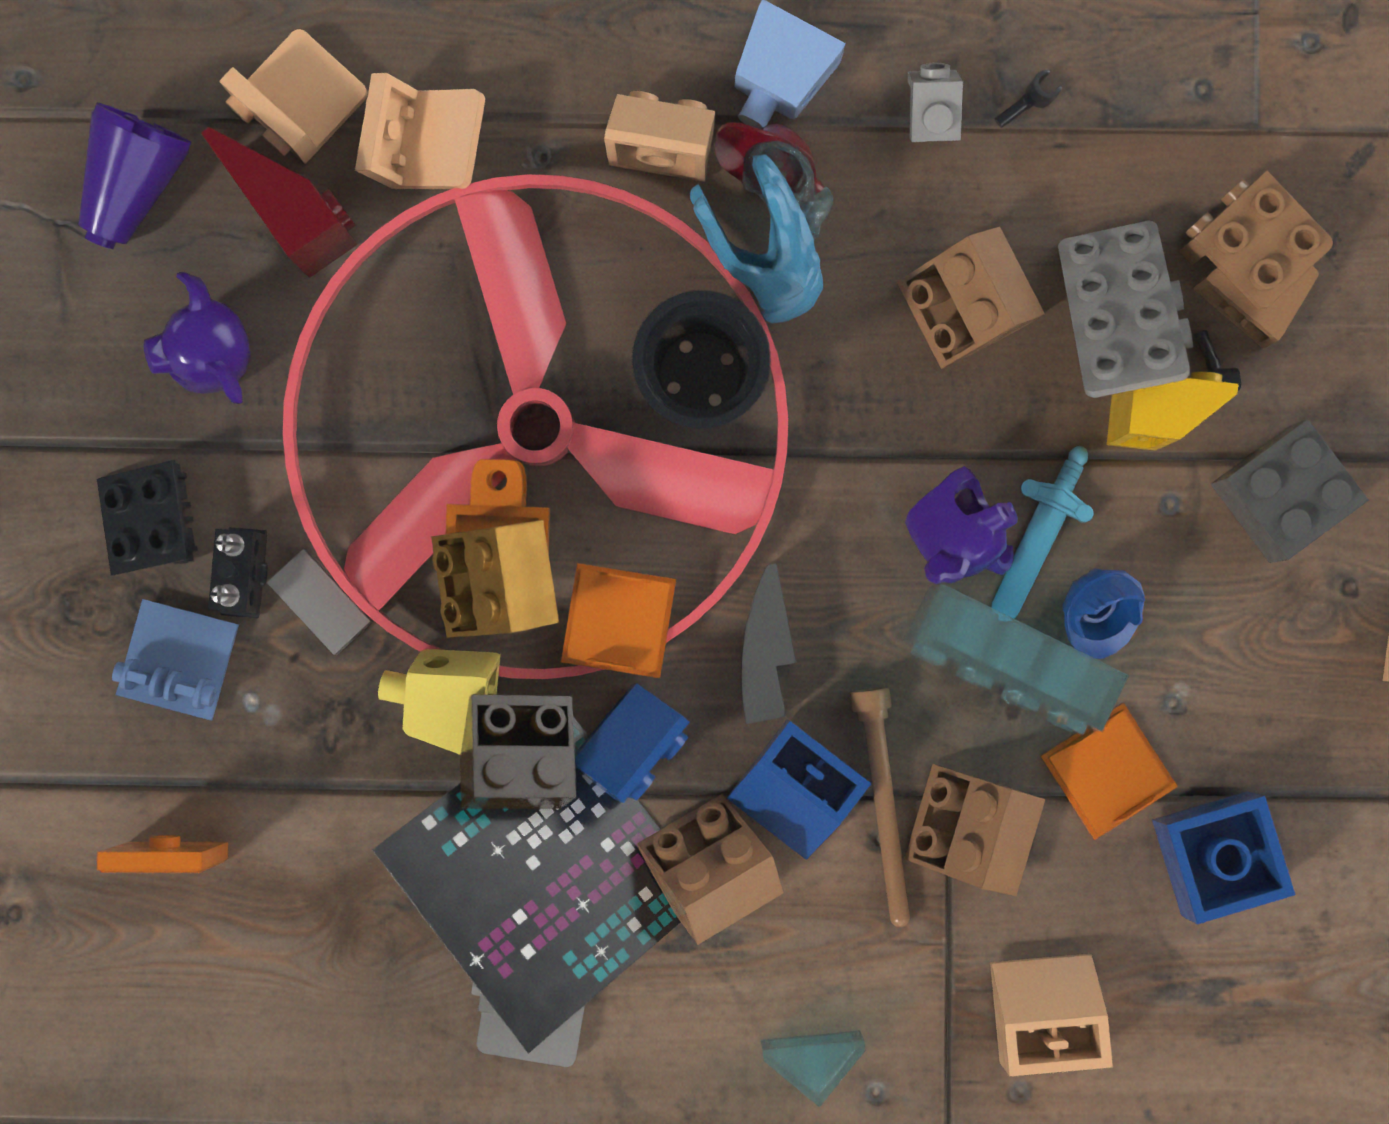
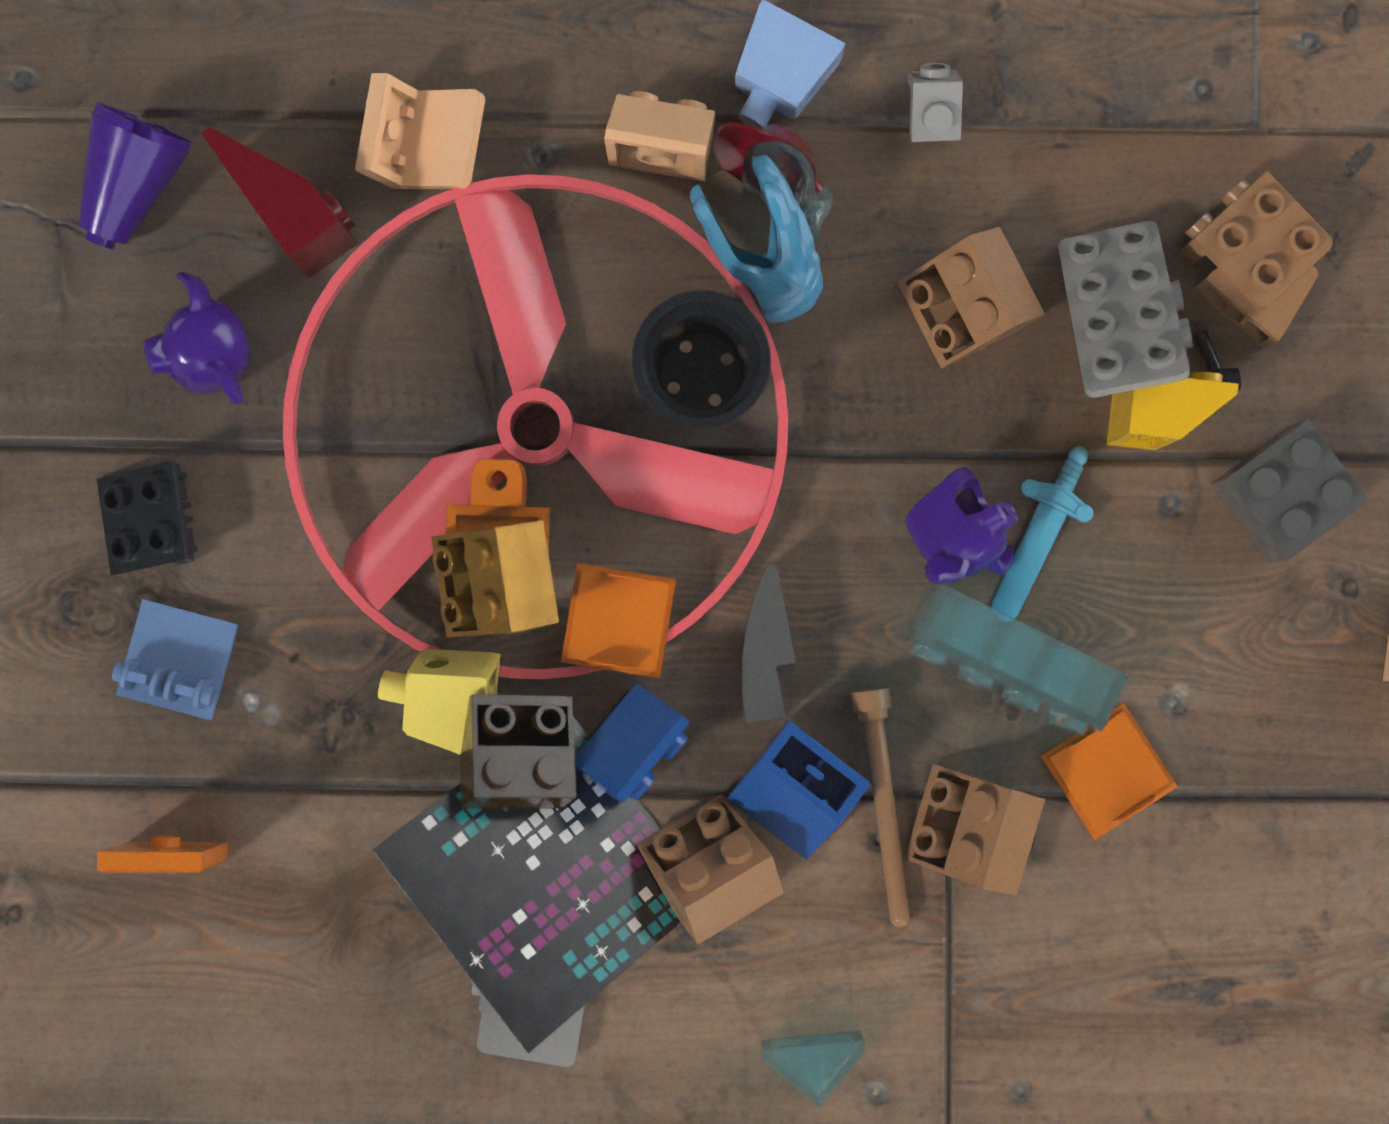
(238, 572): black piece -> none
(296, 95): light nougat bracket -> none
(319, 602): light grey tile -> none
(1033, 97): black hand -> none
(1050, 1015): light nougat slope -> none
(1103, 611): blue piece -> none
(1223, 857): blue brick -> none

